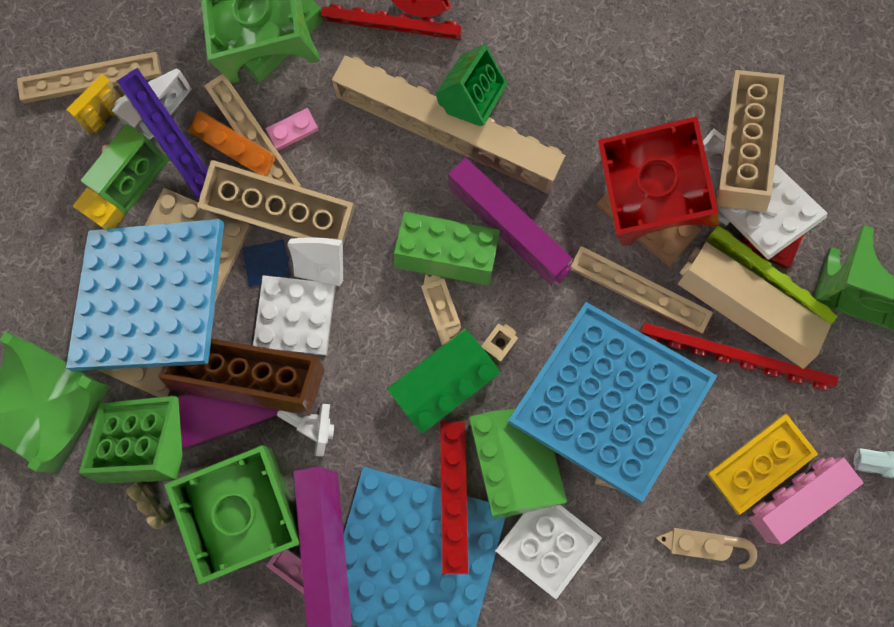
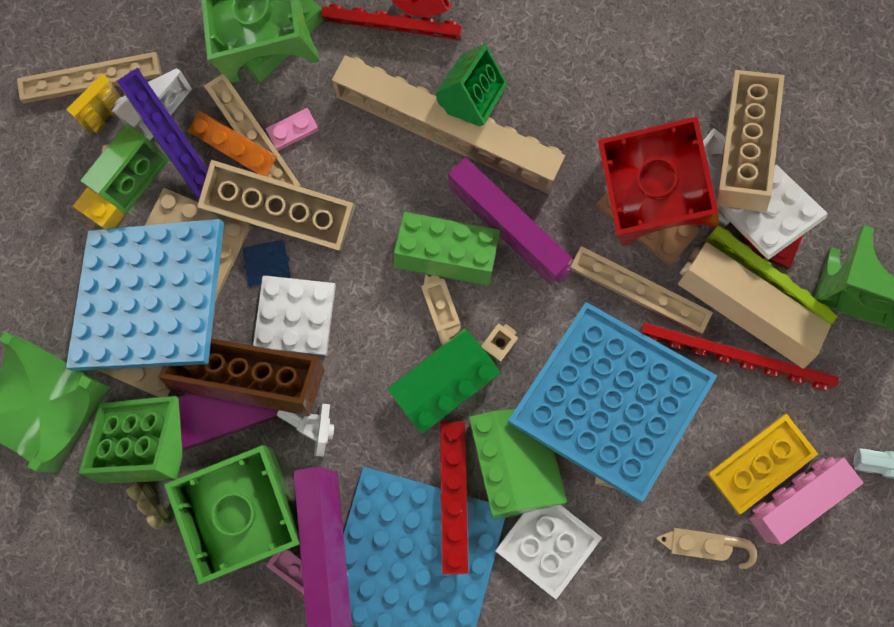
(318, 259): white plate -> none

